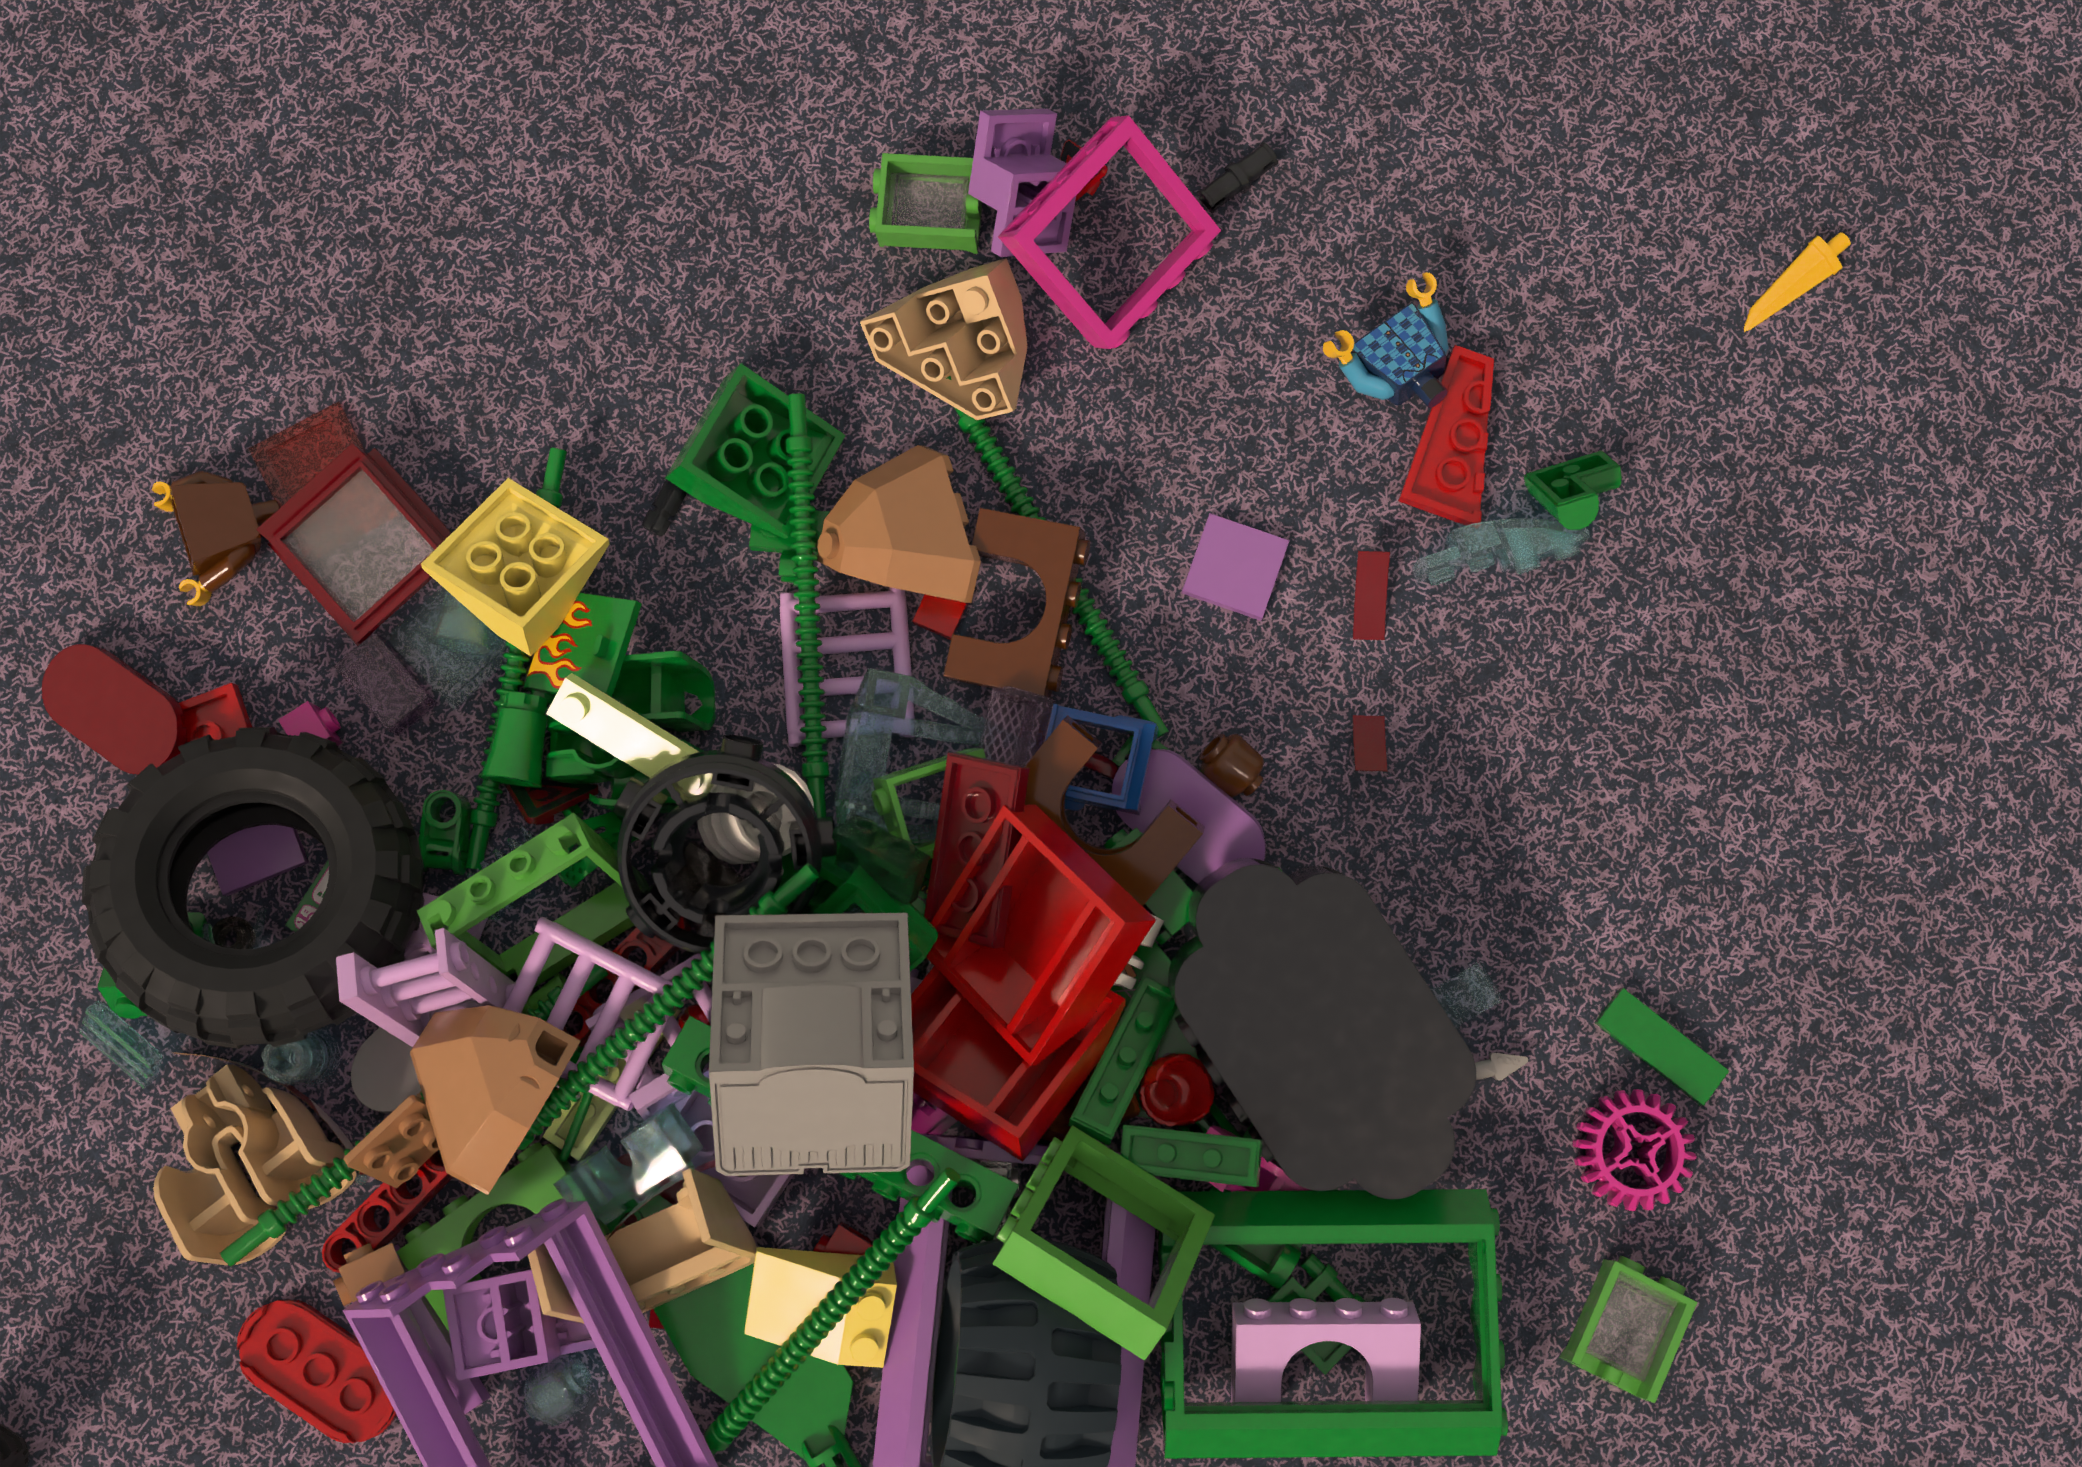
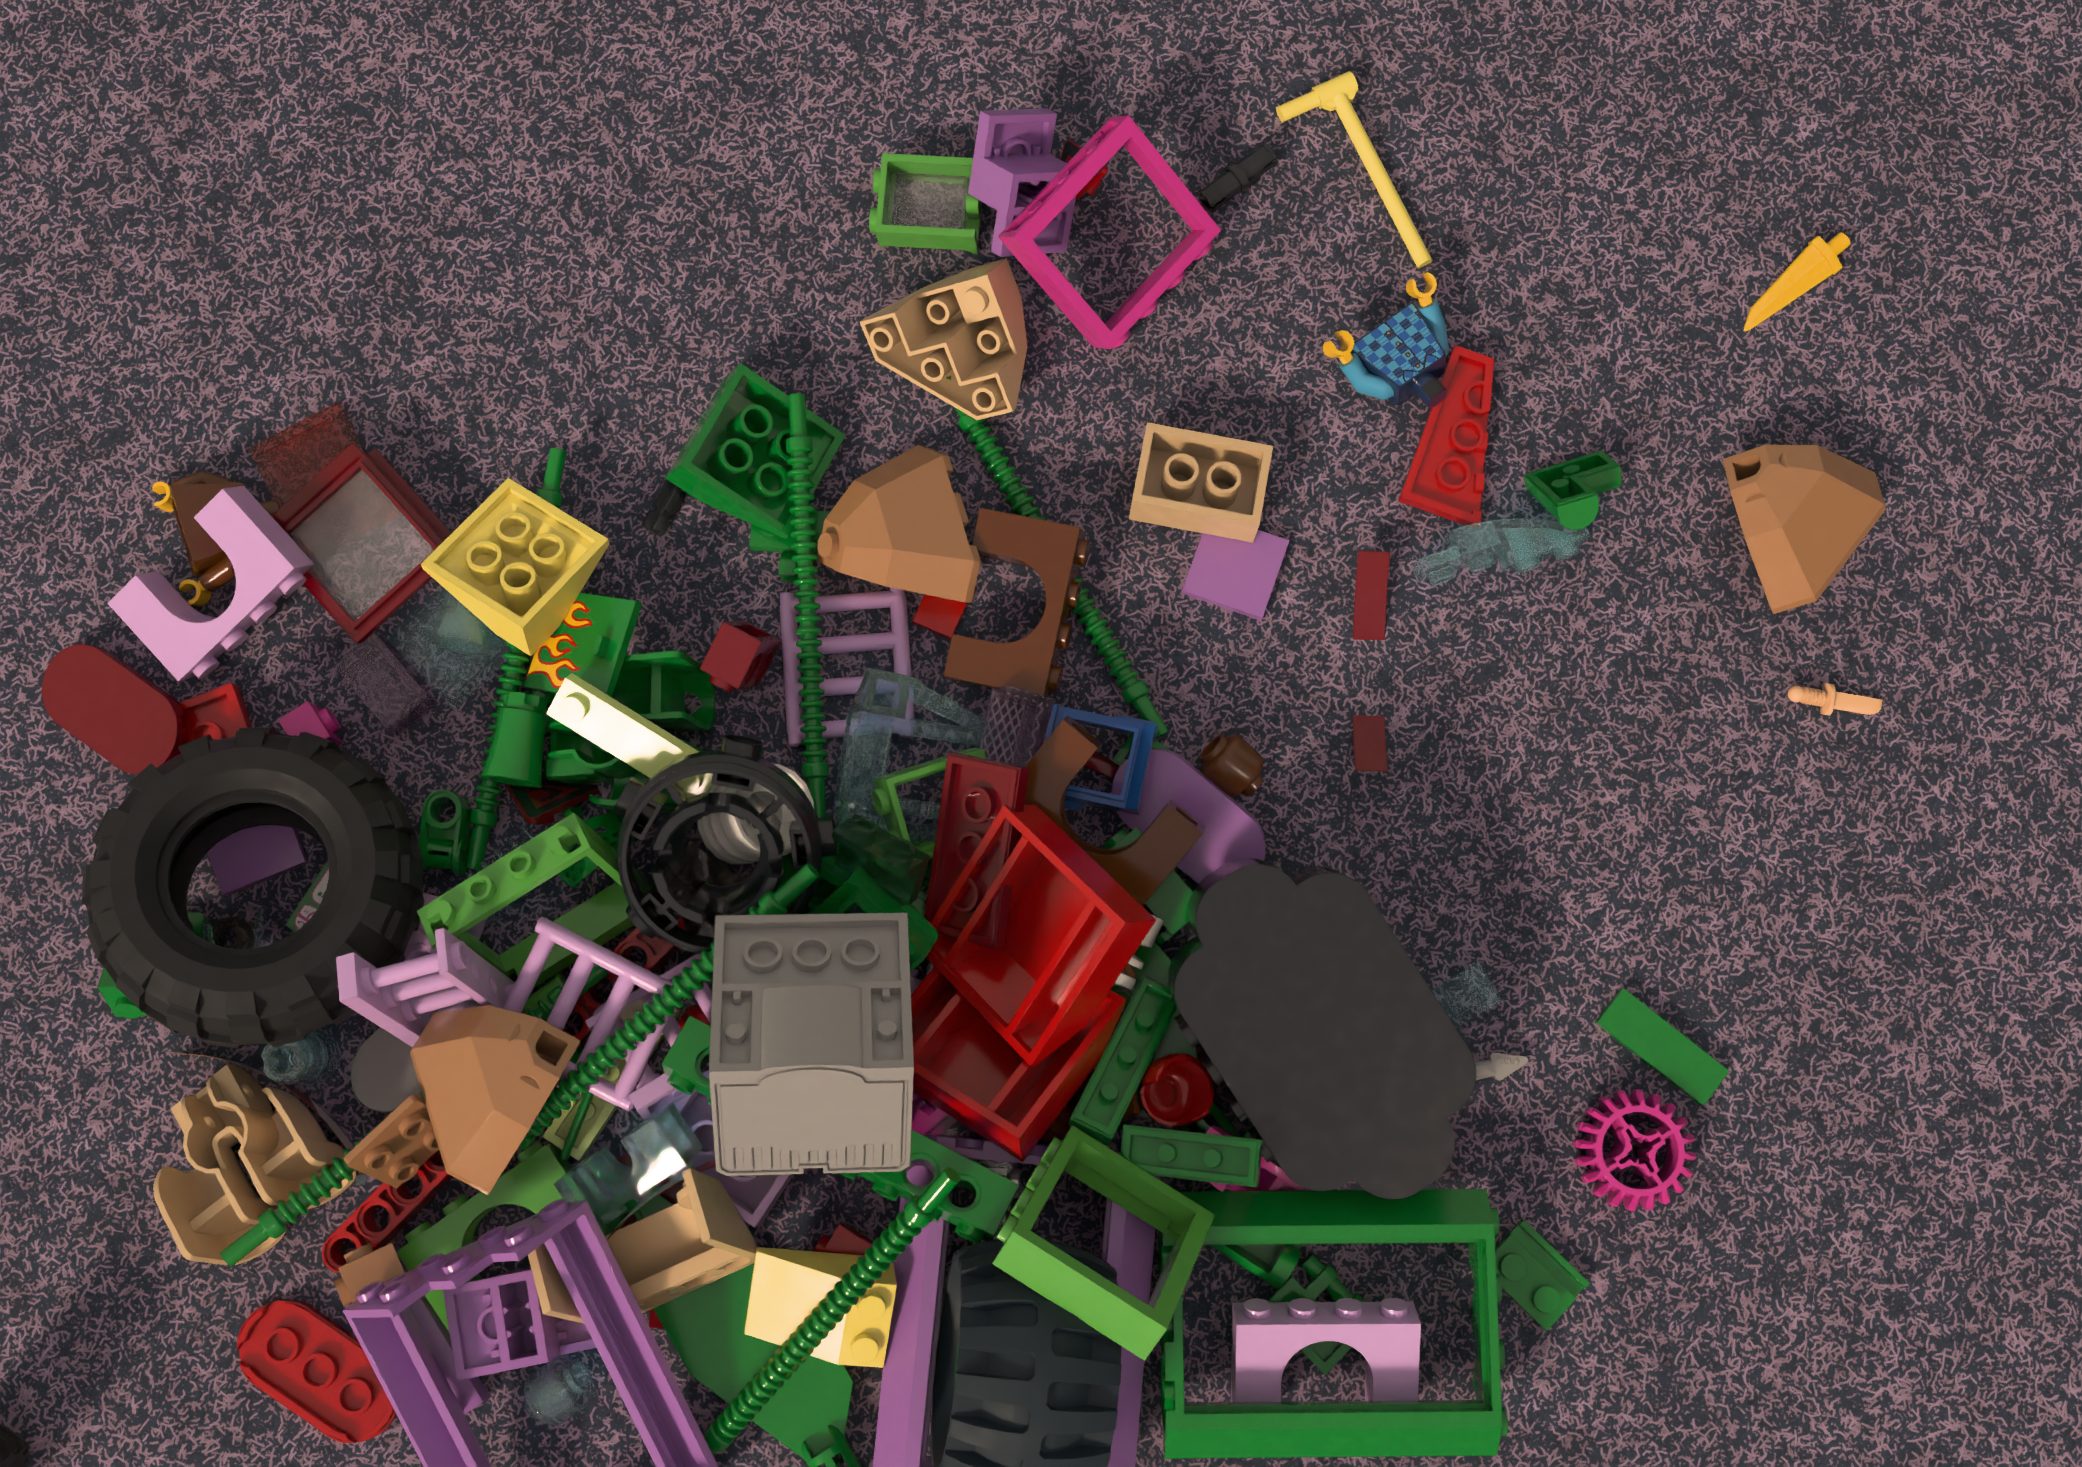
(121, 1044): clear light blue tile -> none
(264, 567): none -> lavender arch
(739, 655): none -> dark red brick
(1201, 482): none -> tan brick
(1338, 95): none -> light yellow bar
(1536, 1275): none -> green plate
(1630, 1328): window -> none
(1801, 516): none -> medium nougat brick
(1830, 699): none -> light nougat piece

